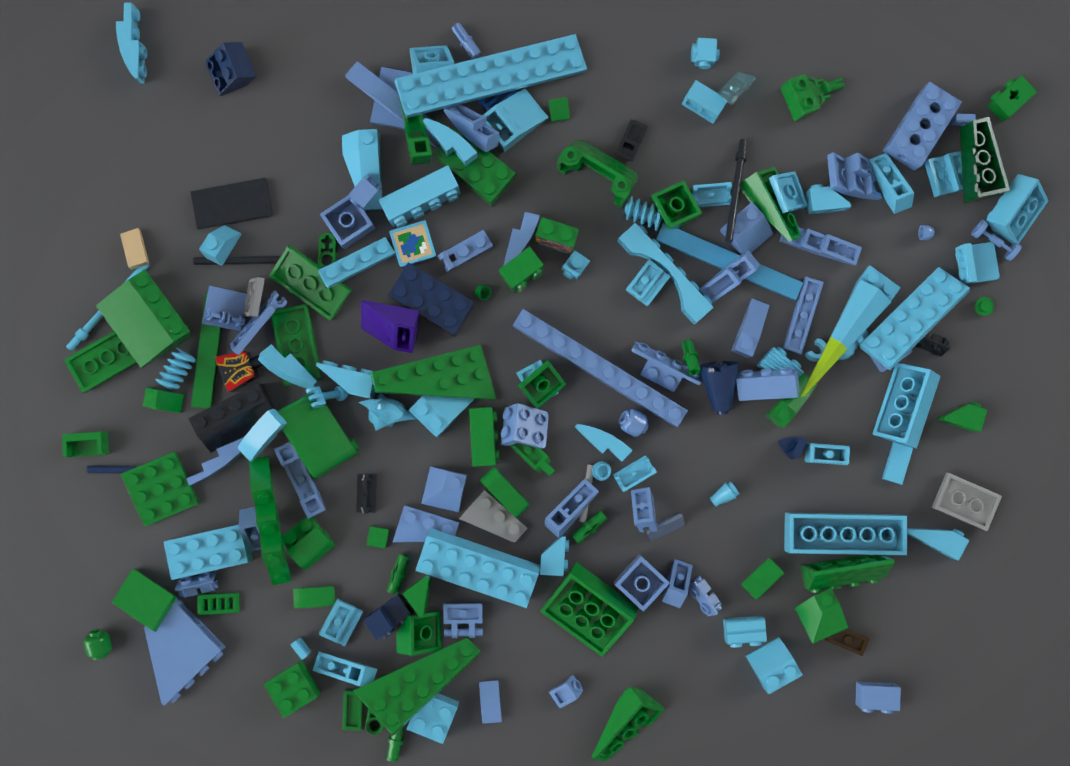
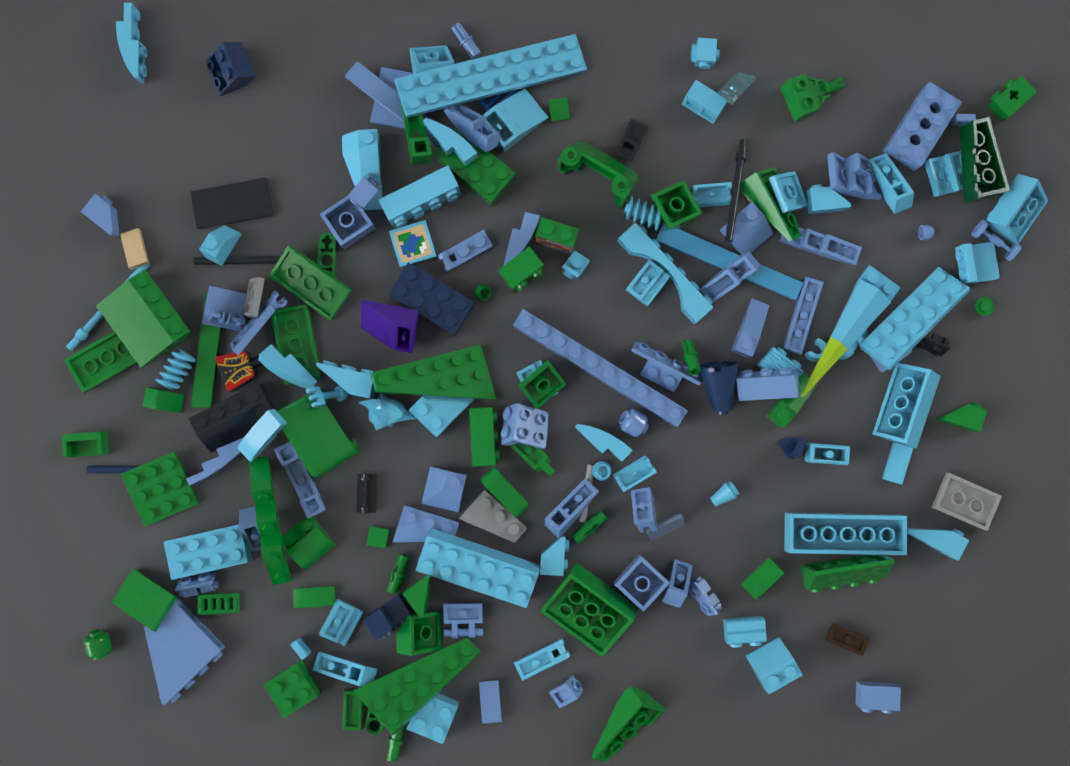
(103, 214): none -> medium blue slope
(356, 262): medium azure plate -> none
(541, 659): none -> medium azure plate
(822, 616): green slope -> none

